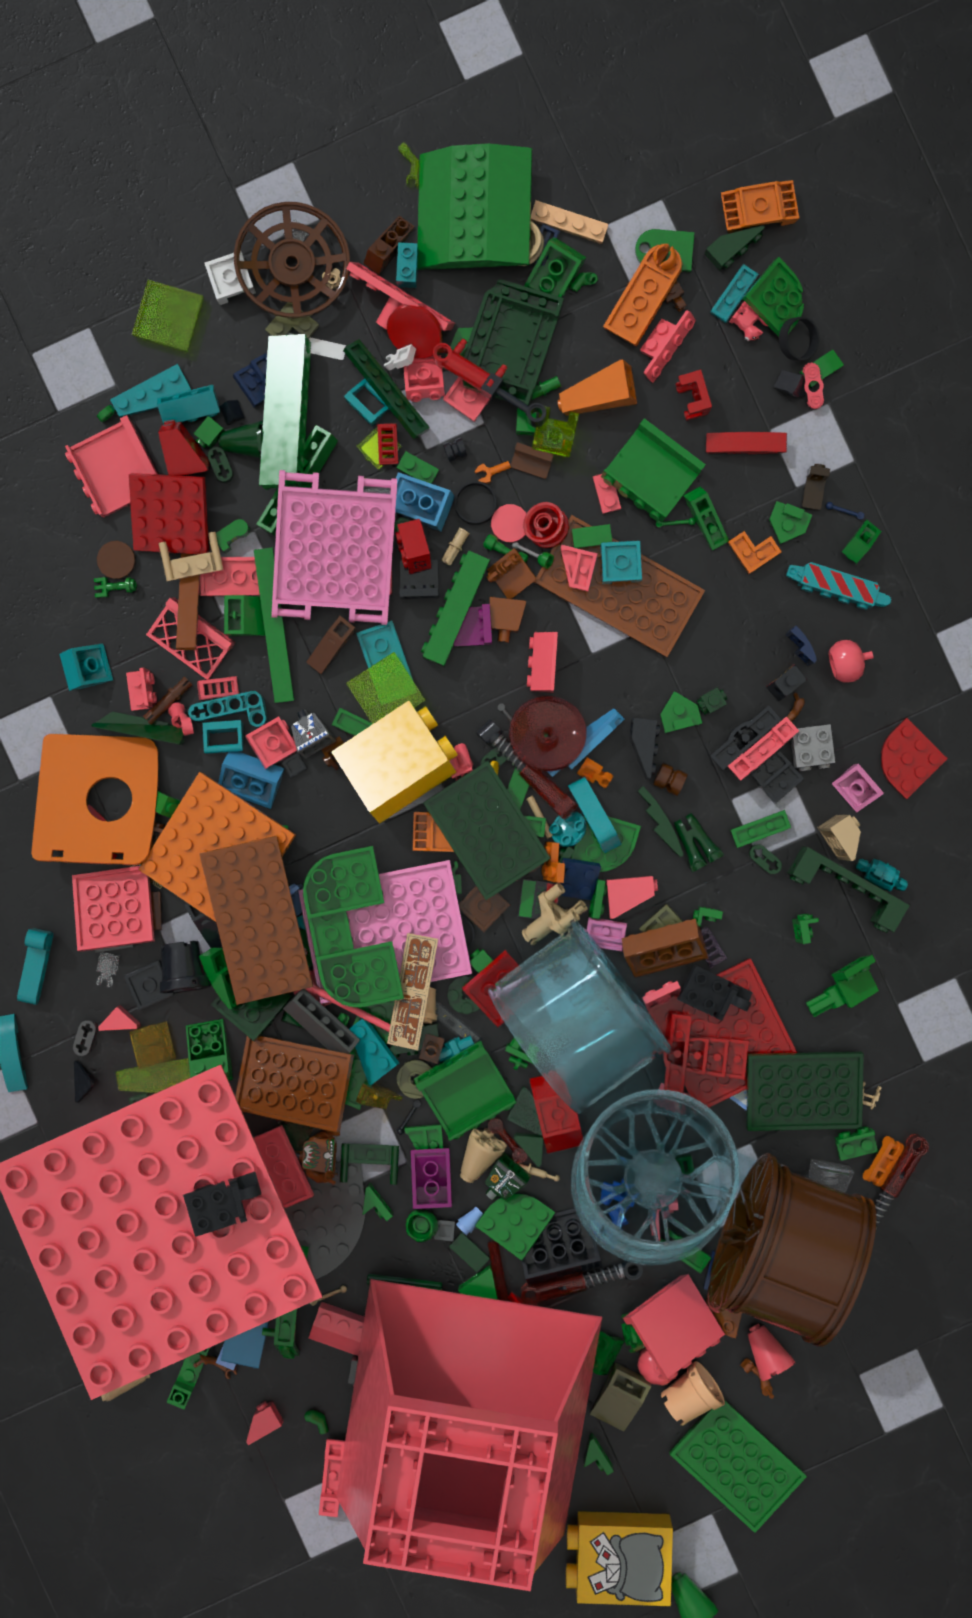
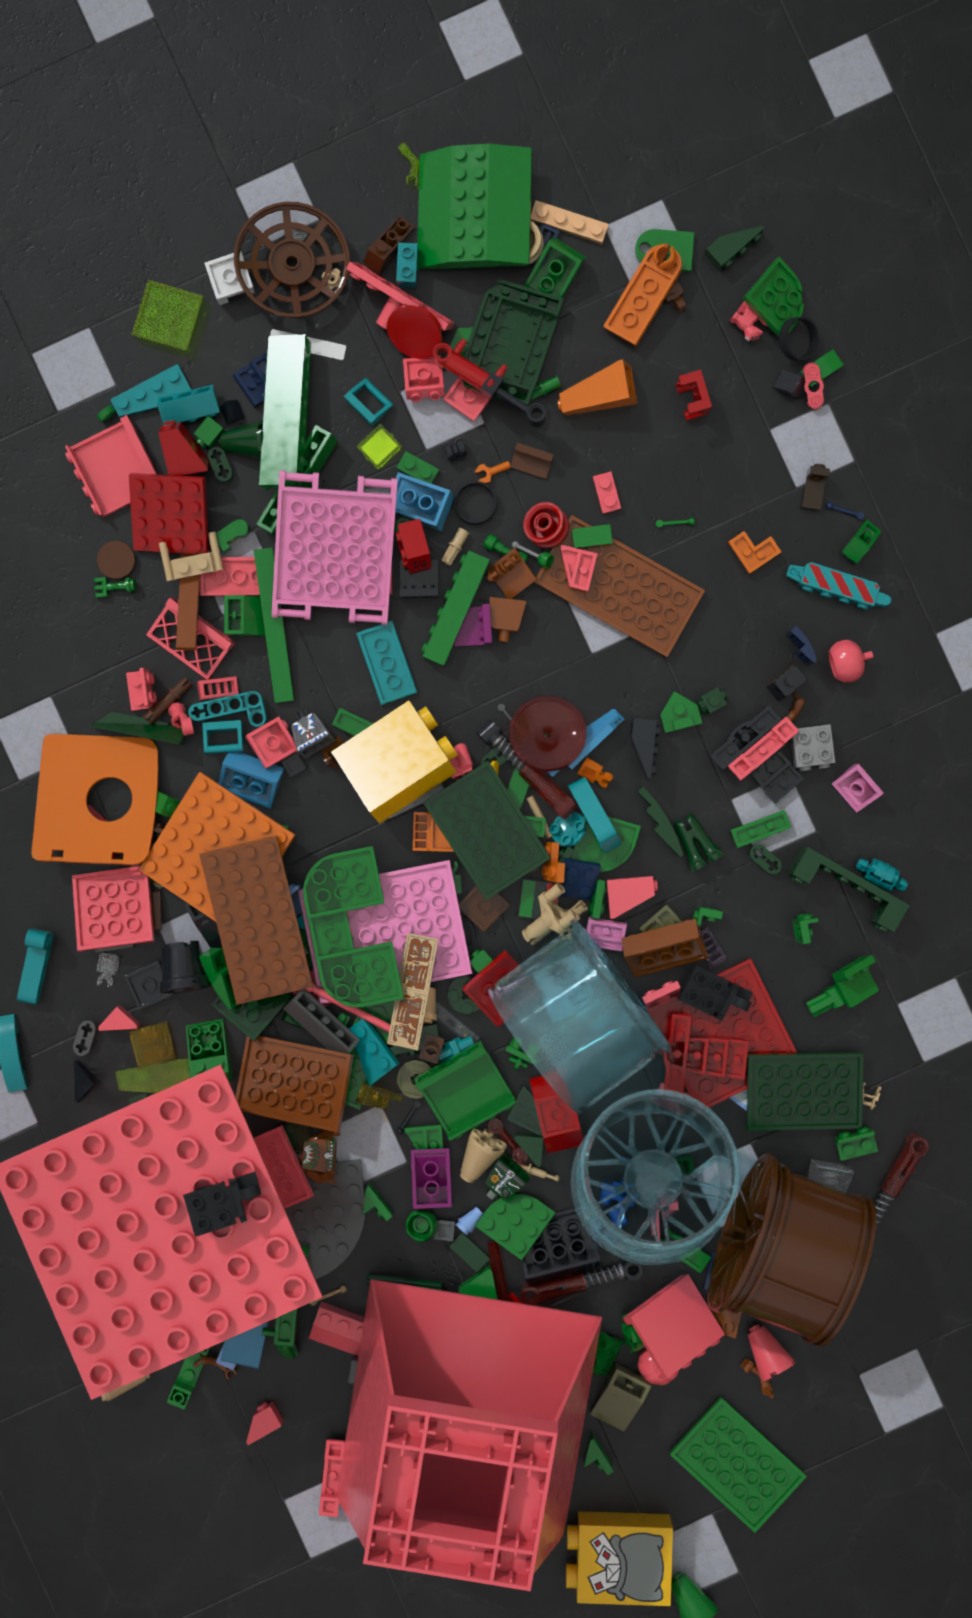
(86, 666): teal slope -> none
(282, 326): olive plate -> none
(317, 1418): green arm -> none
(331, 644): reddish brown slope -> none
(369, 1155): dark green plate -> none
(384, 688): clear neon green plate -> none
(386, 389): dark green plate -> none
(387, 427): red slope -> none
(403, 357): white plate -> none
(508, 523): coral tile -> none
(523, 426): green brick -> none
(542, 662): coral slope -> none
(556, 435): clear neon green panel -> none
(583, 278): green arm -> none
(621, 562): teal panel -> none
(652, 471): green panel -> none
(664, 342): coral bracket -> none
(670, 779): reddish brown wheel -> none
(693, 1394): light nougat piece -> none
(706, 517): green slope -> none
(734, 293): teal tile -> none
(746, 442): red slope -> none
(760, 205): orange plate -> none
(788, 521): green plate -> none
(842, 836): tan slope -> none
(883, 1161): orange plate -> none
(909, 758): red plate -> none

